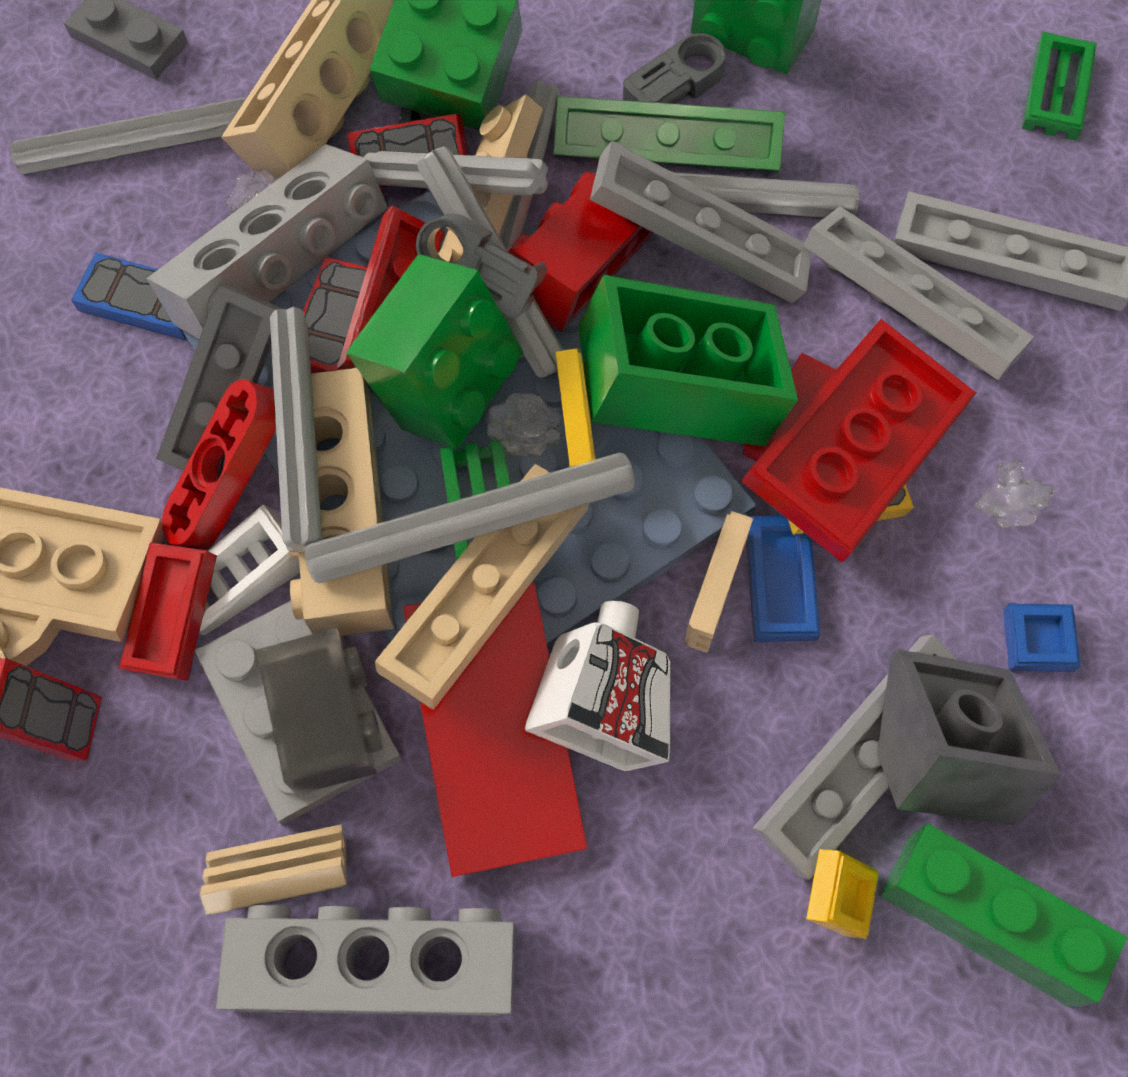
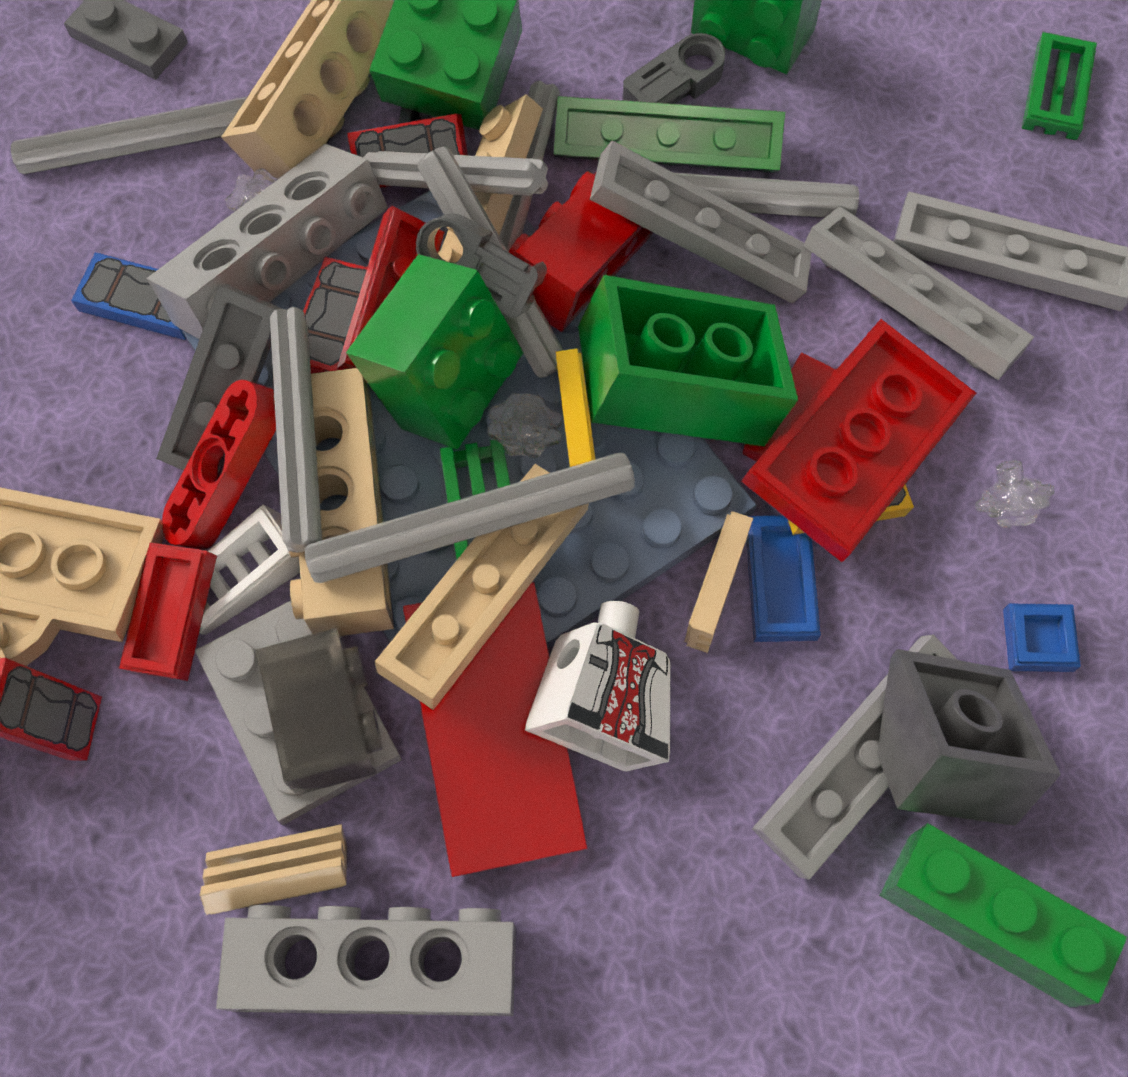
(842, 894): yellow tile -> none

